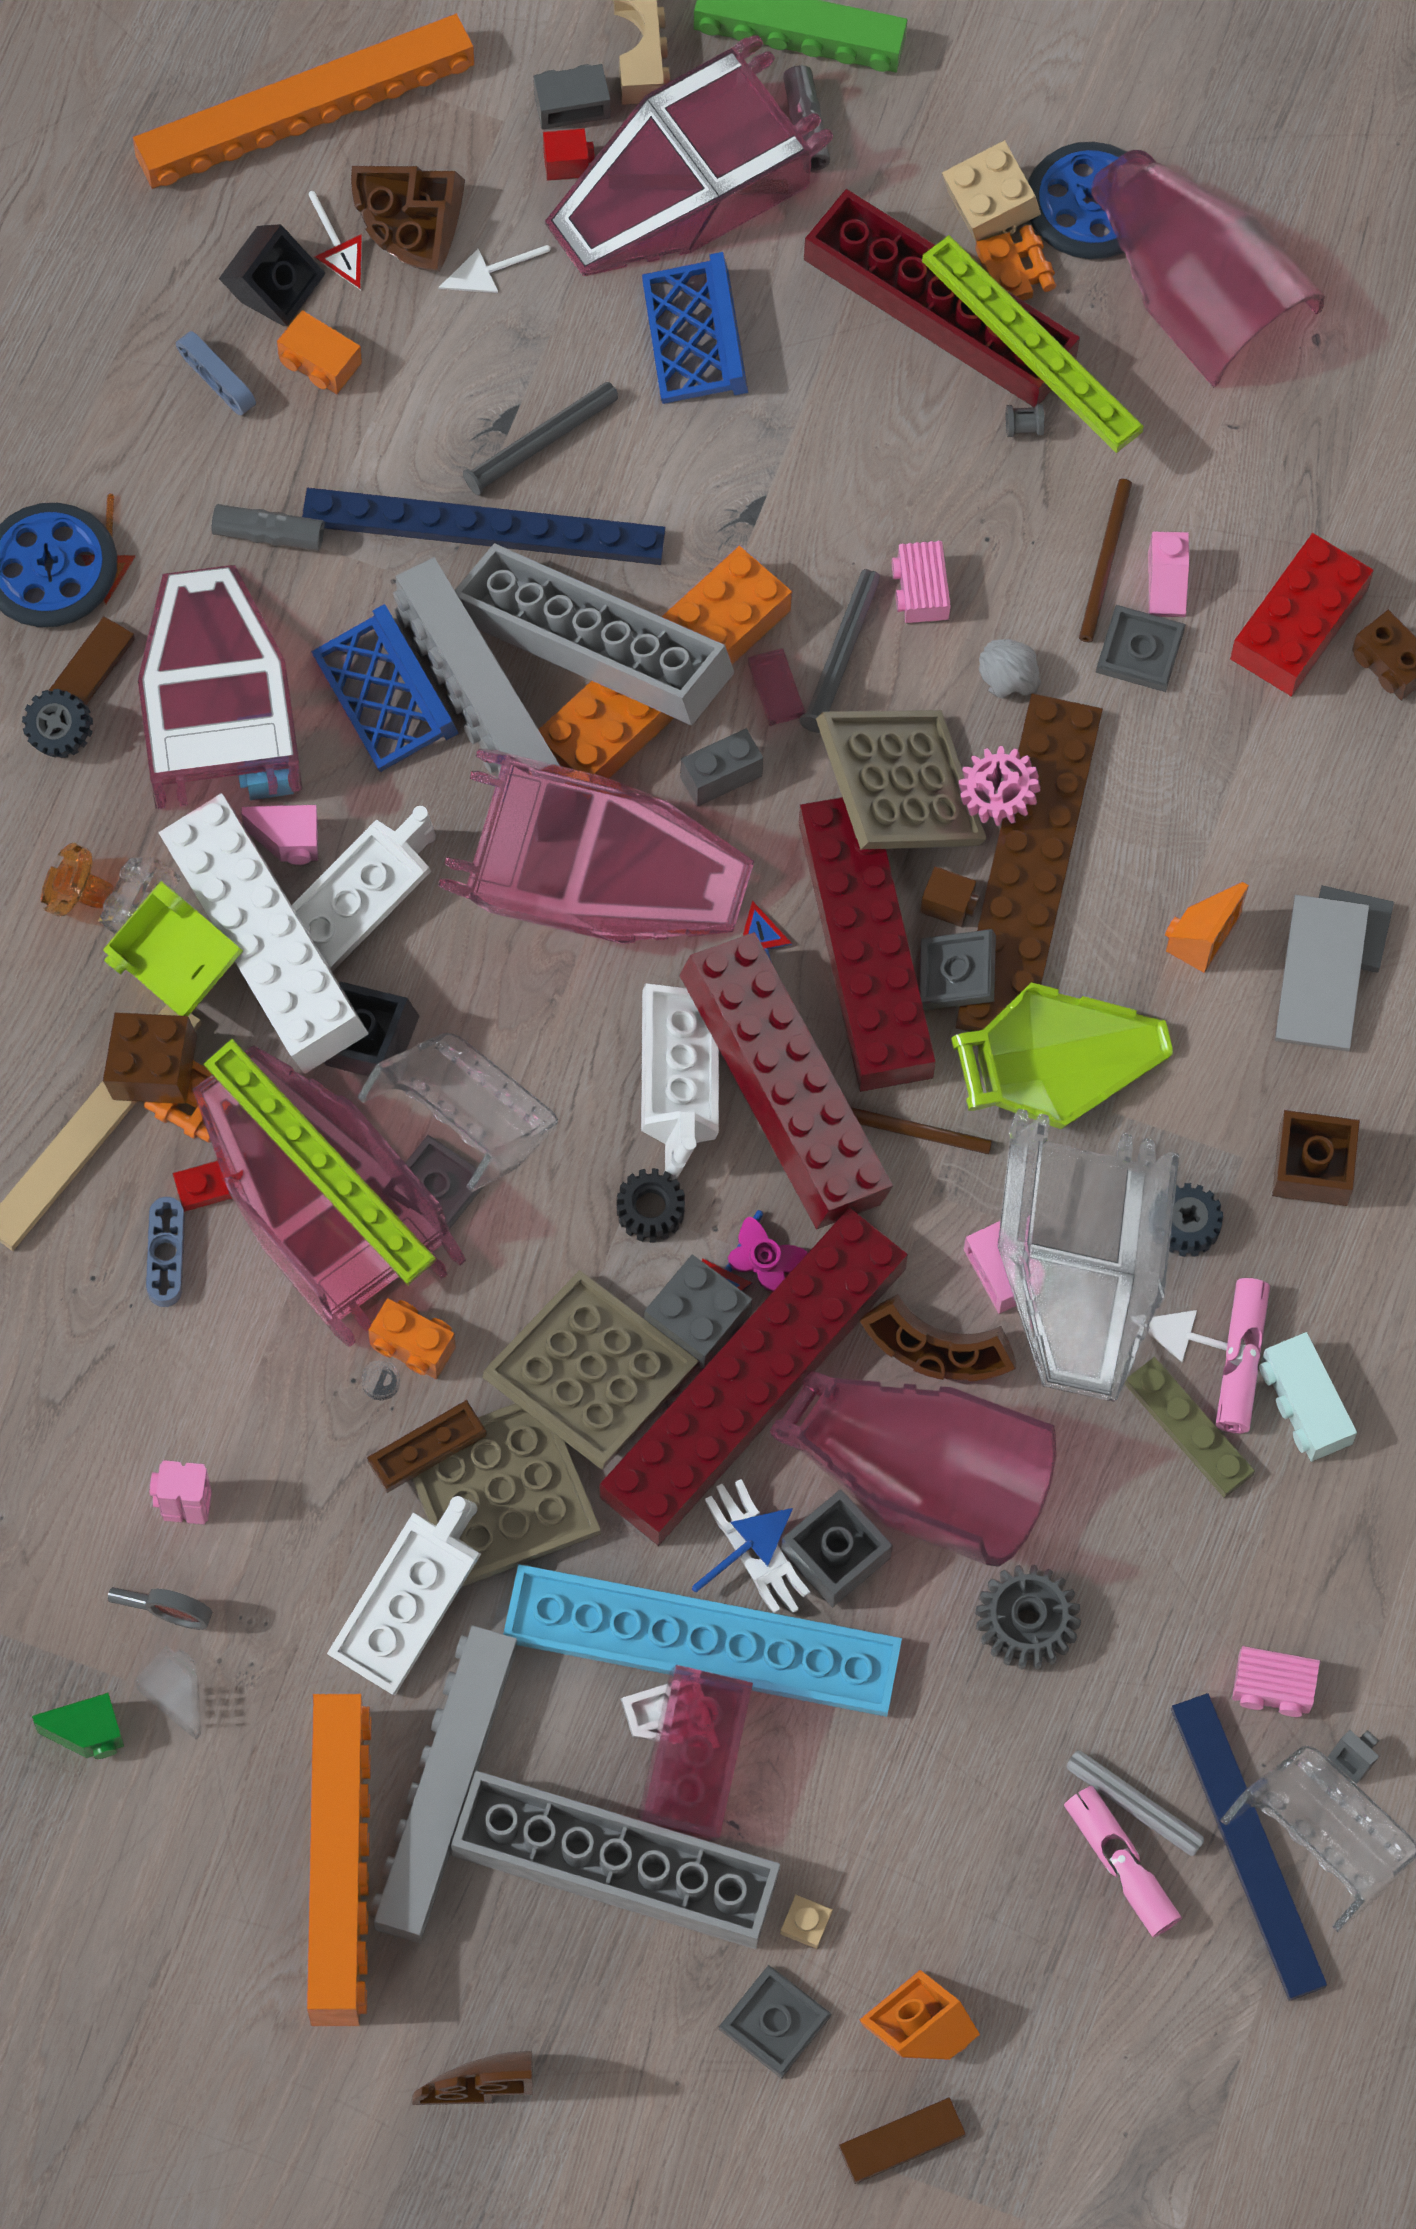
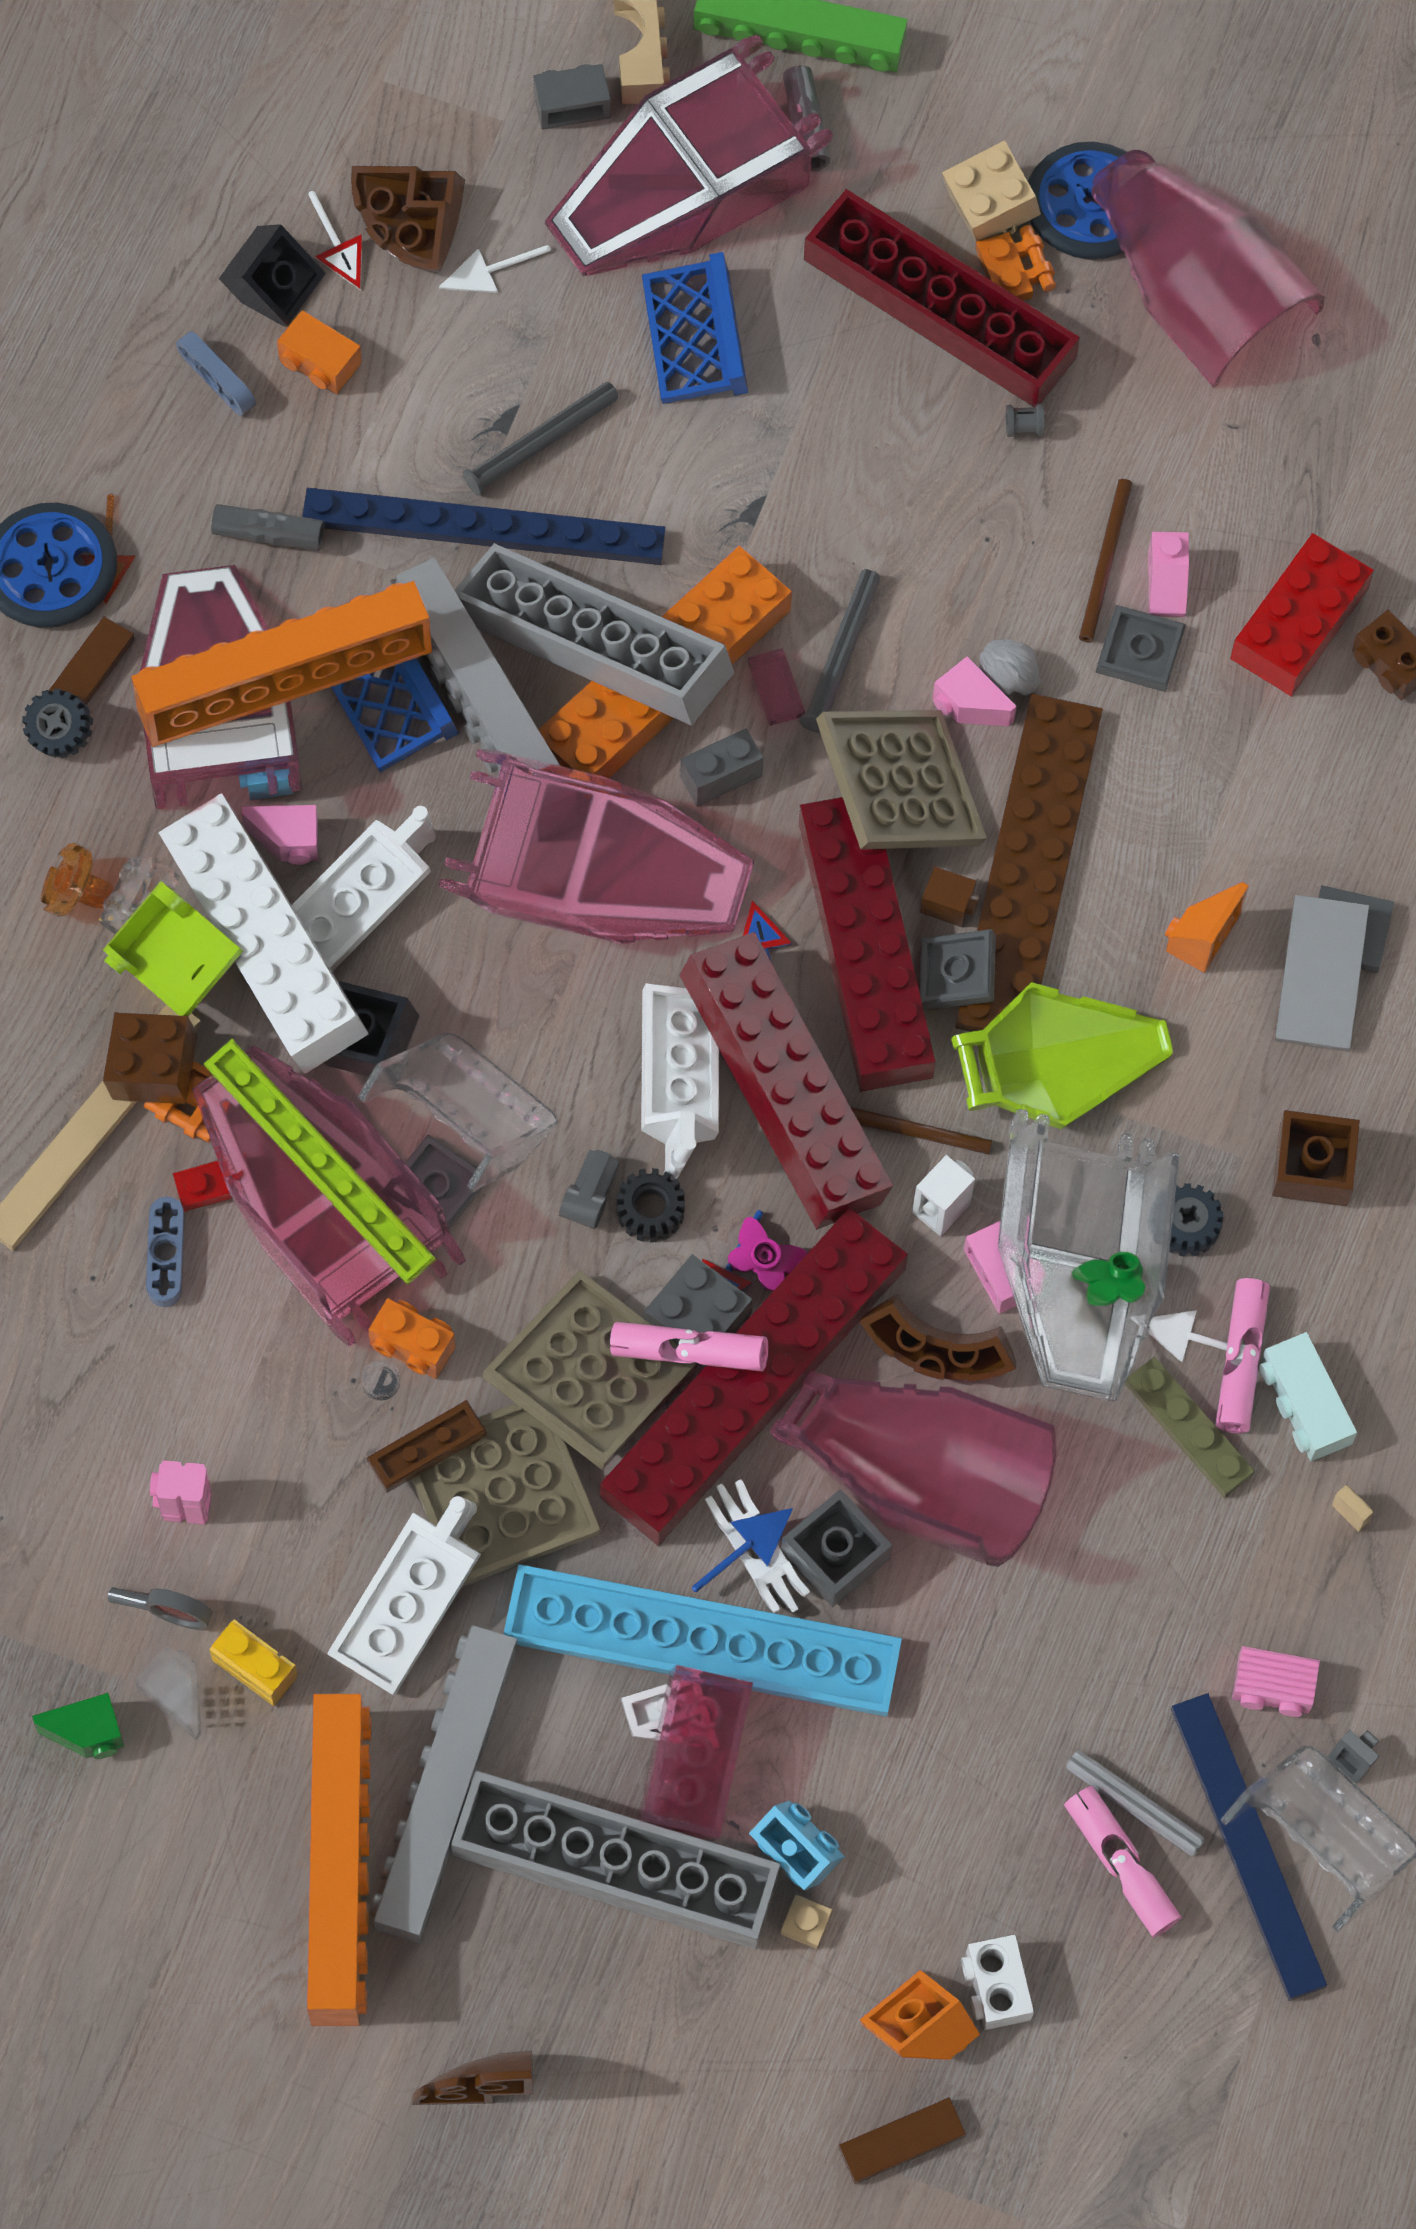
(253, 1662): none -> yellow brick
(282, 663): none -> orange brick
(304, 101): orange brick -> none
(566, 153): red brick -> none
(587, 1197): none -> dark grey piece
(706, 1348): none -> bright pink piece
(775, 2021): dark grey tile -> none
(797, 1844): none -> medium azure brick
(922, 581): bright pink brick -> none
(944, 1194): none -> white brick
(972, 697): none -> bright pink slope
(985, 779): bright pink gear -> none
(1007, 1981): none -> white brick
(1025, 1640): dark grey gear -> none
(1033, 344): lime tile -> none
(1112, 1279): none -> green plate
(1352, 1508): none -> tan tile

